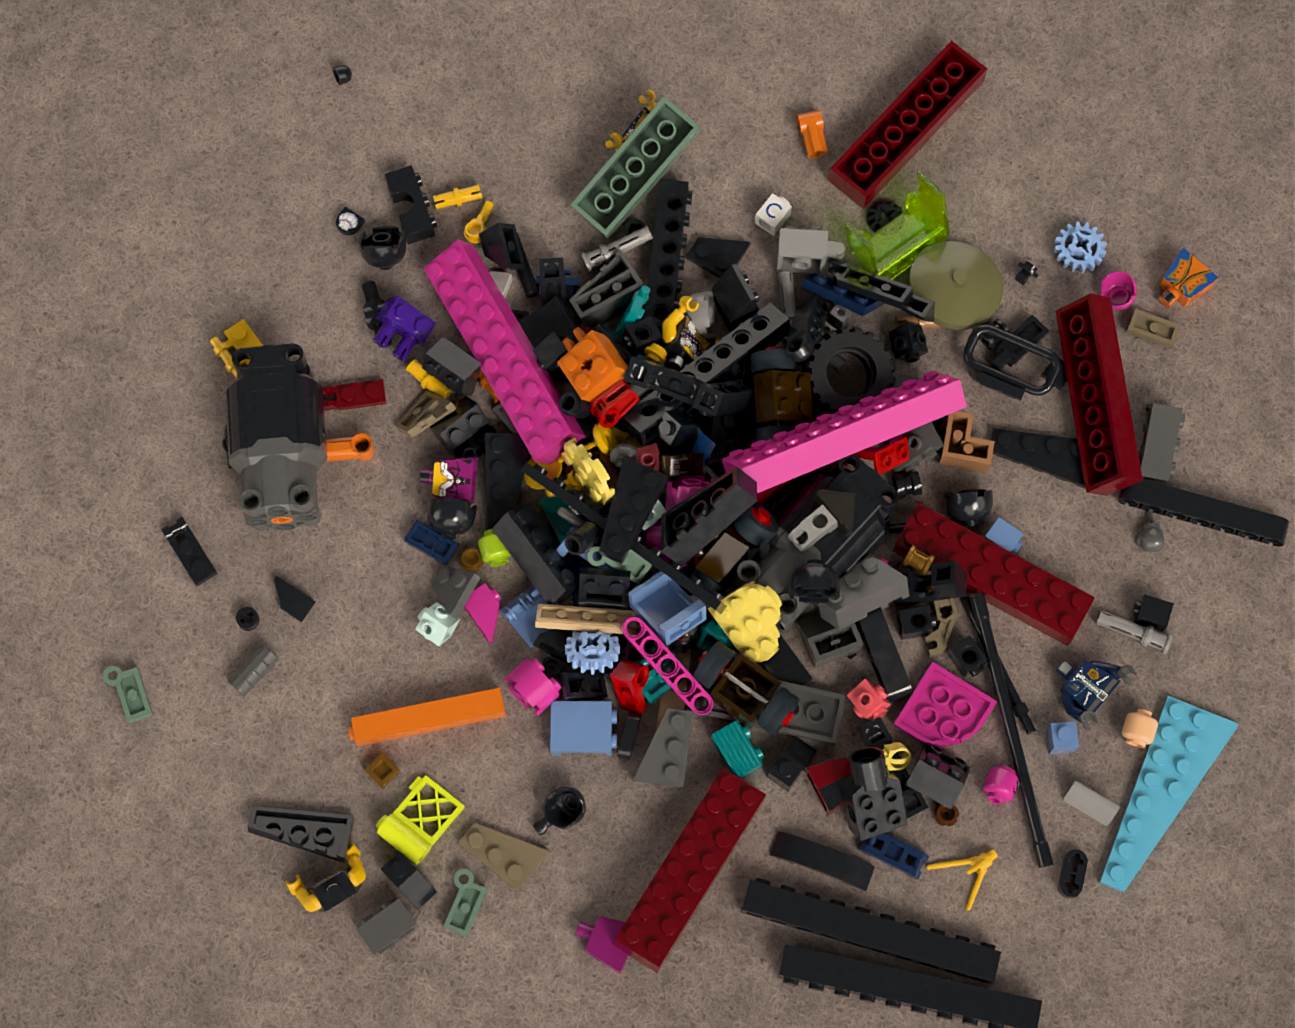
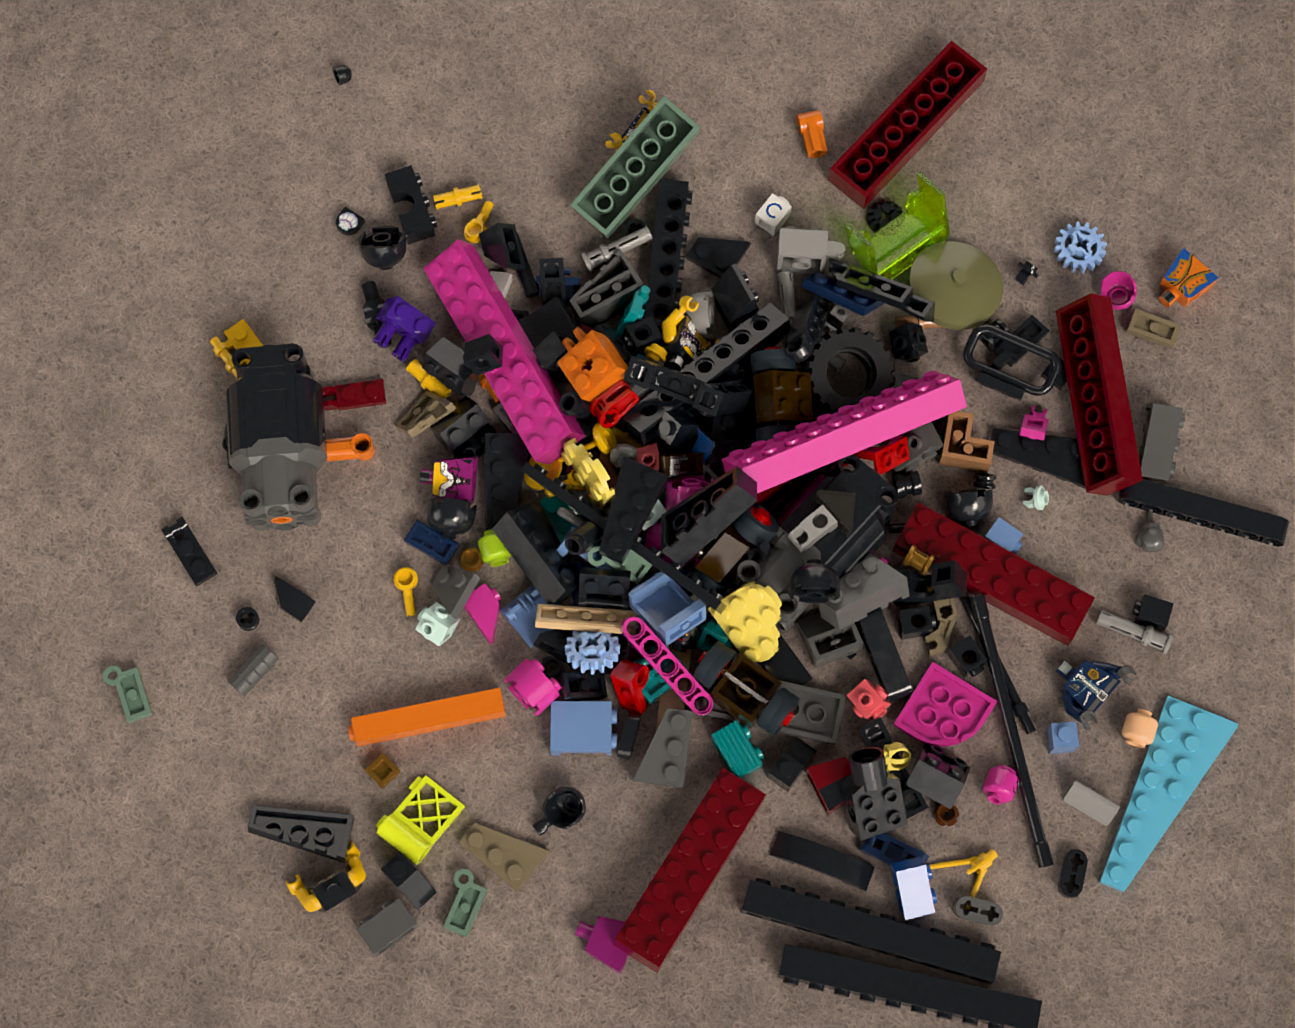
(406, 580): none -> yellow plate
(483, 354): none -> black brick
(914, 891): none -> piece
(976, 916): none -> dark grey beam
(985, 480): none -> black bush
(1035, 424): none -> dark pink plate
(1039, 499): none -> light aqua plate

